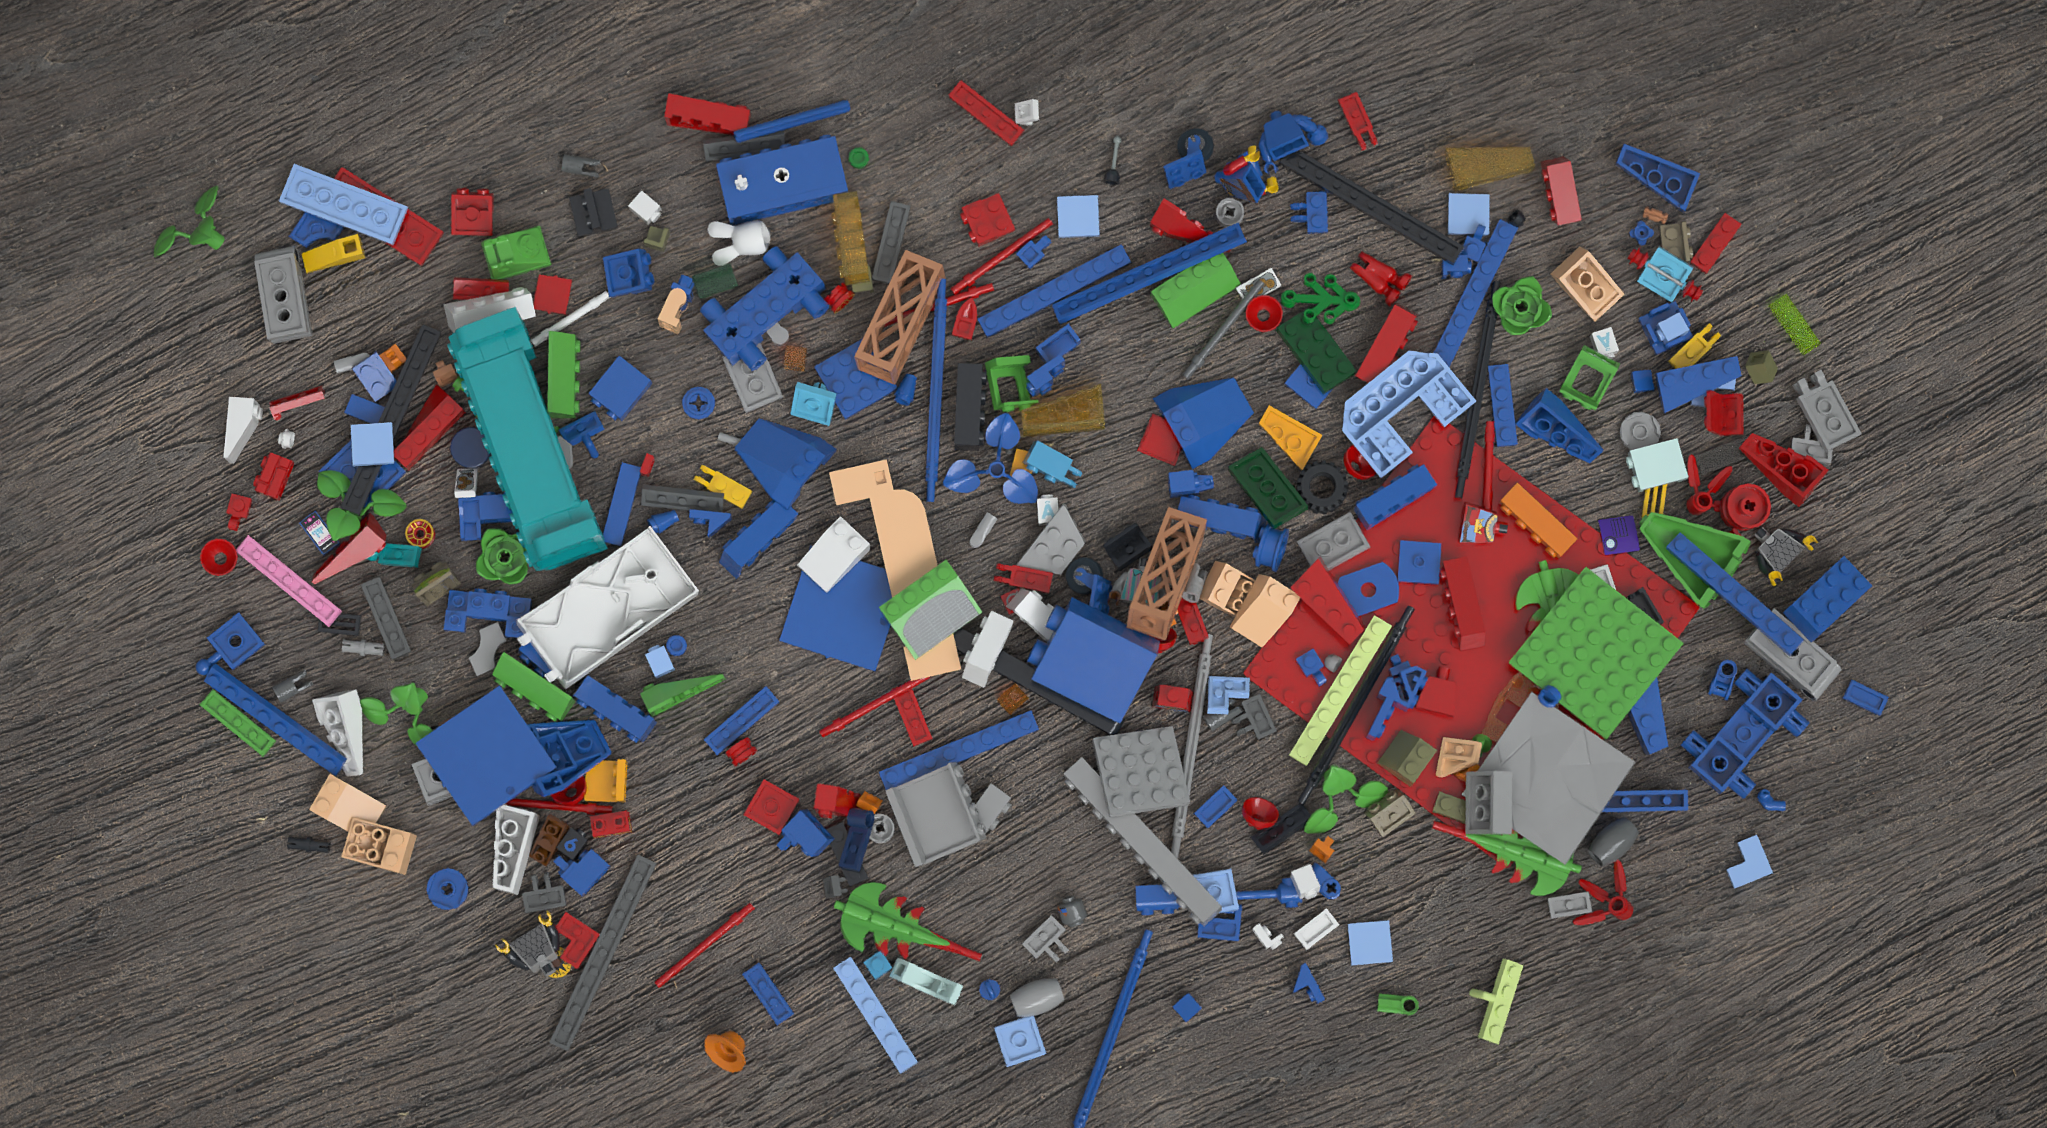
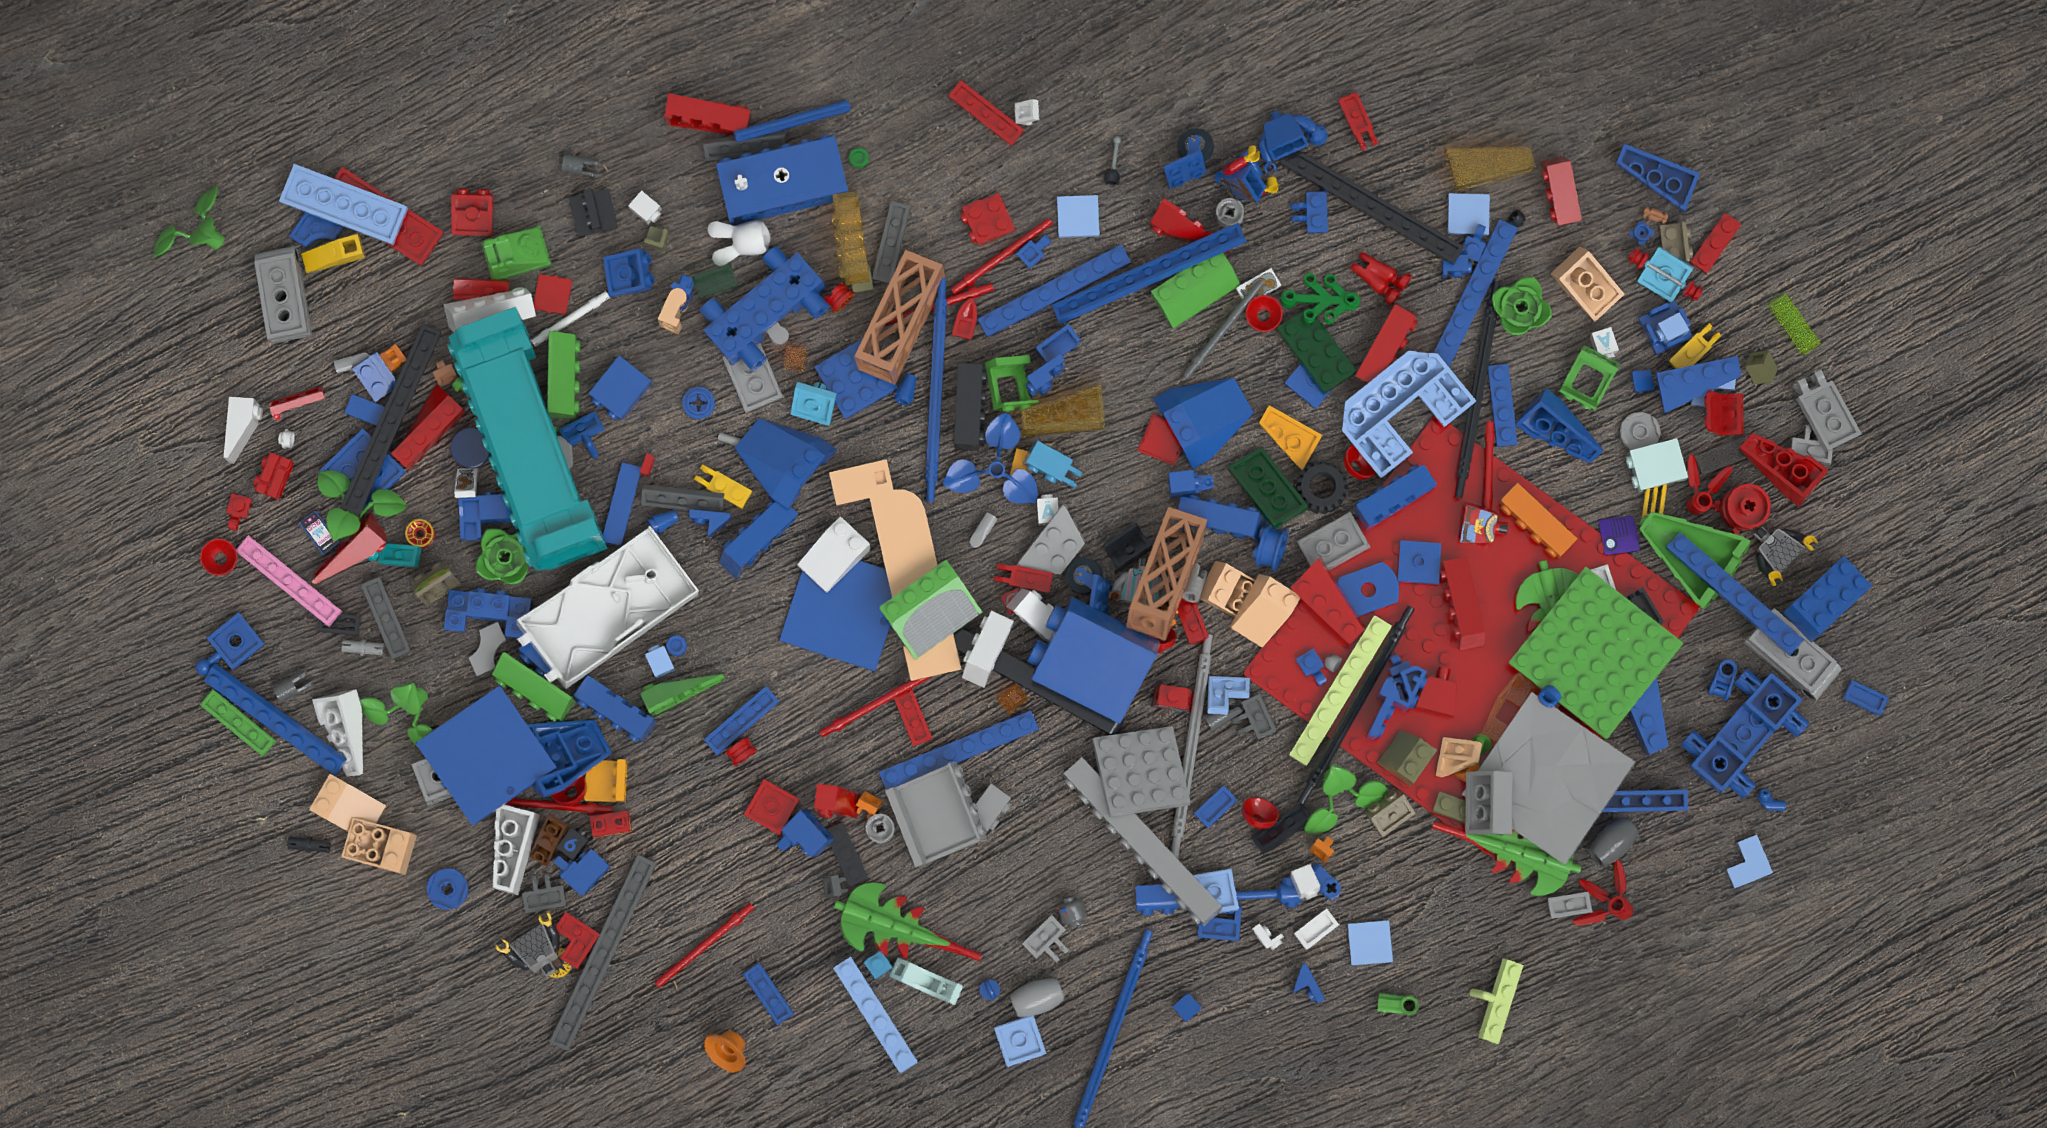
(372, 444): light blue tile -> none
(860, 829): dark blue plate -> none

